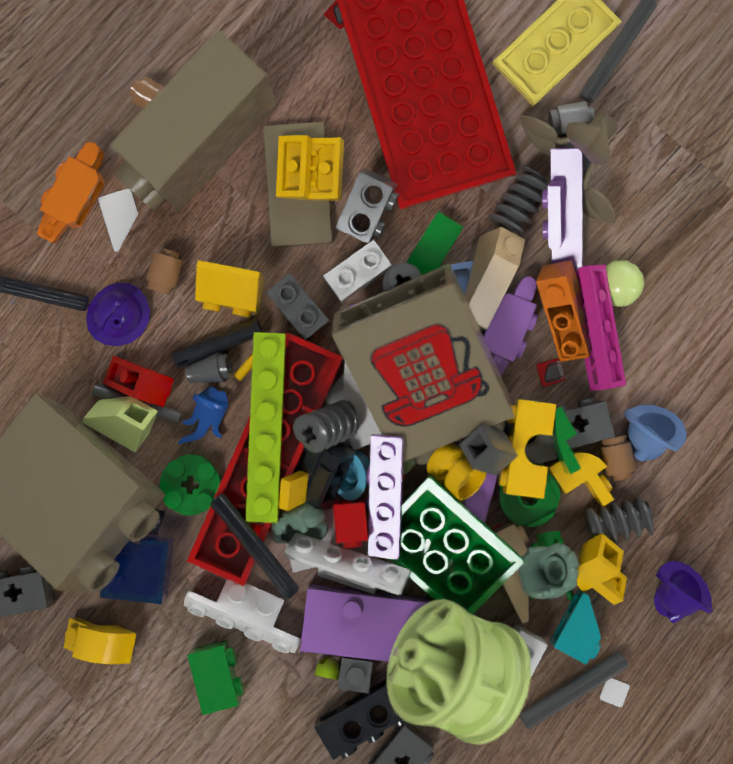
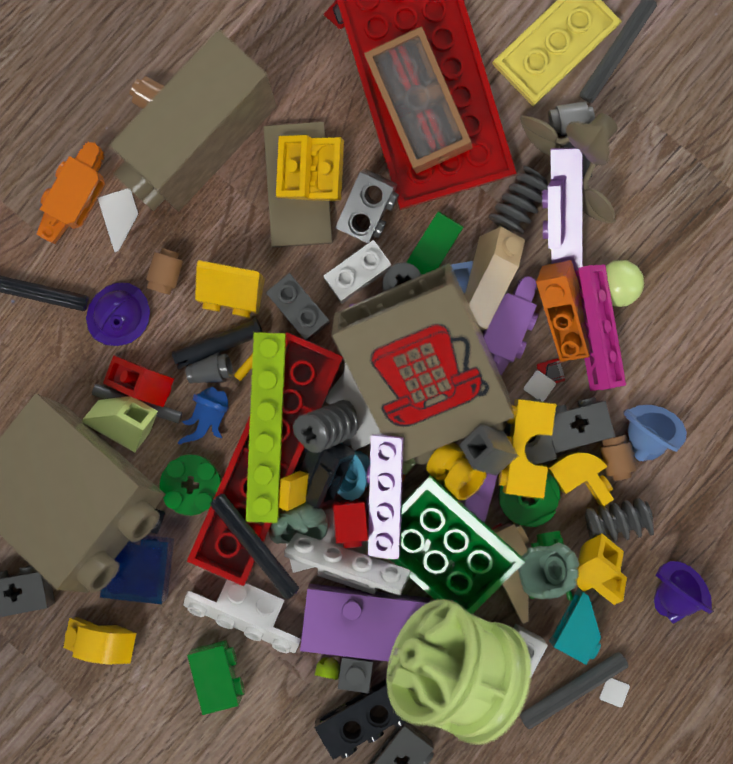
(418, 100): none -> clear brick
(539, 386): none -> white sticker
(561, 432): green slope -> none

